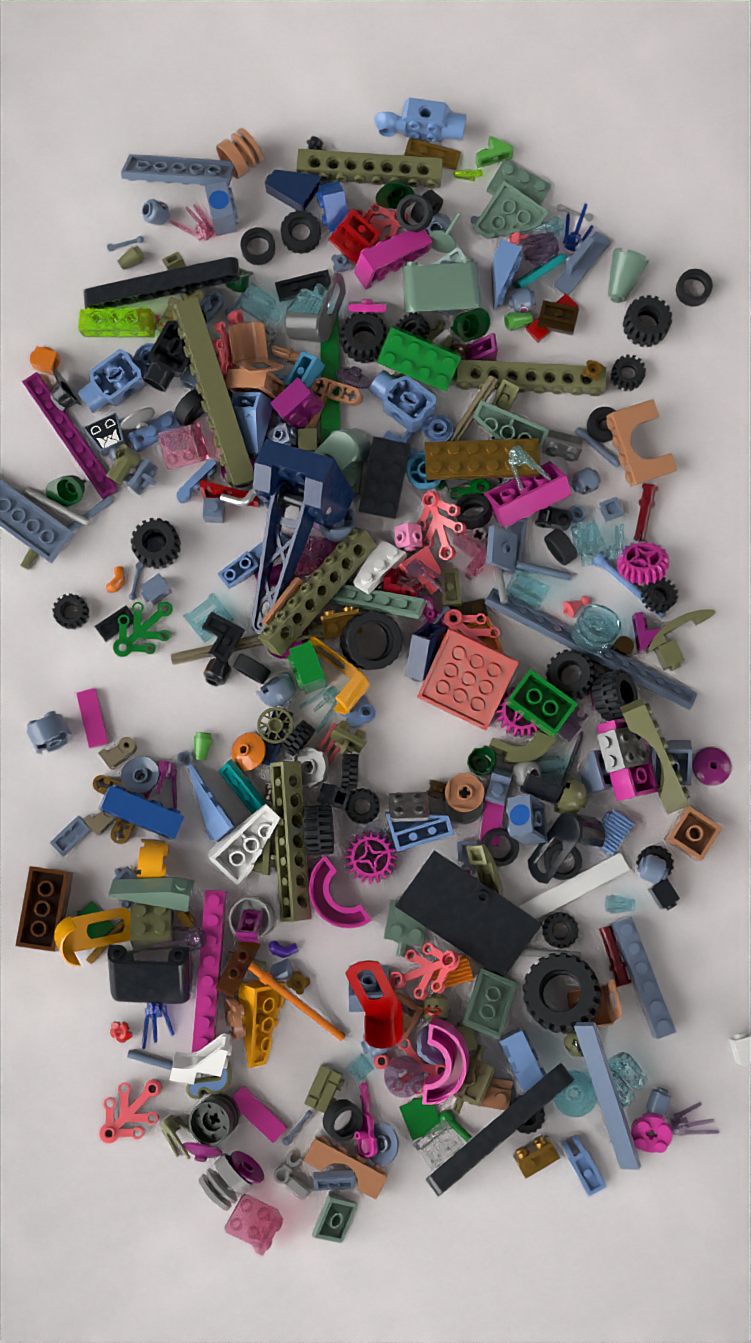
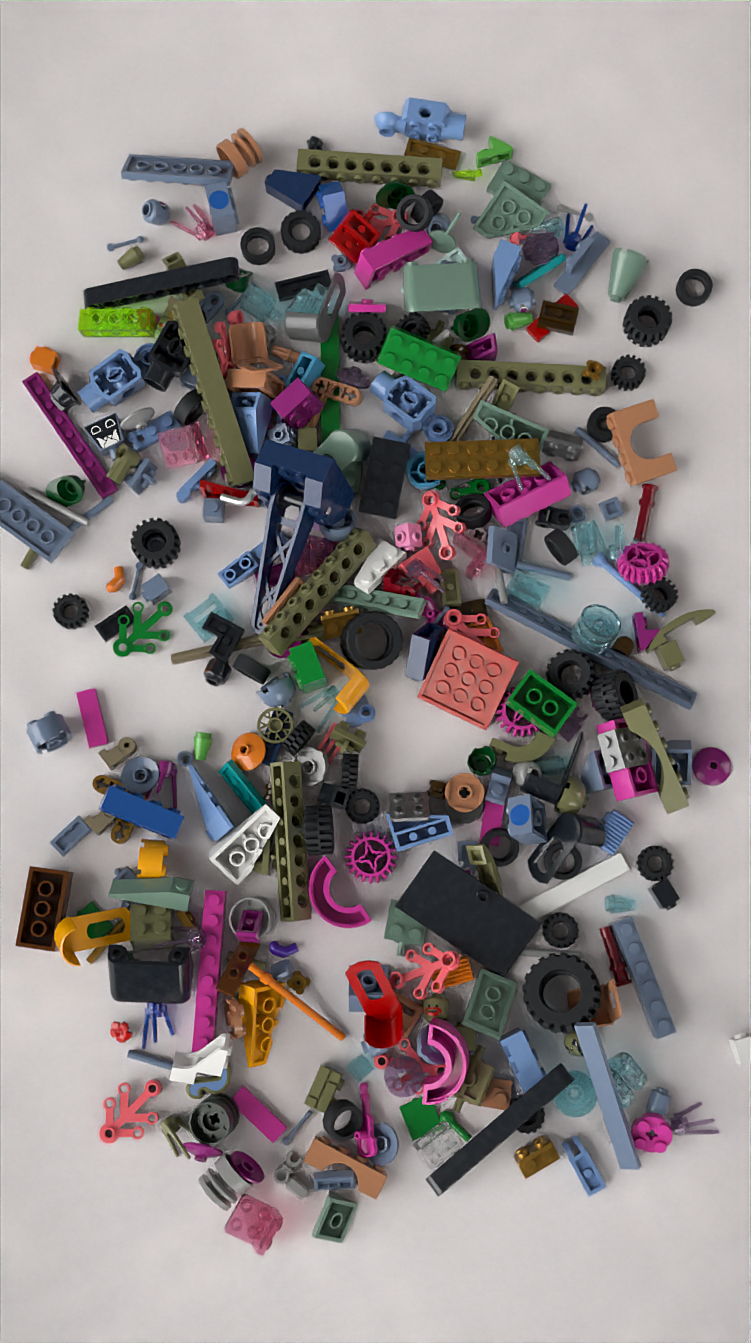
(572, 607): coral piece -> none
(653, 869): sand blue head -> none
(693, 833): nougat brick -> none

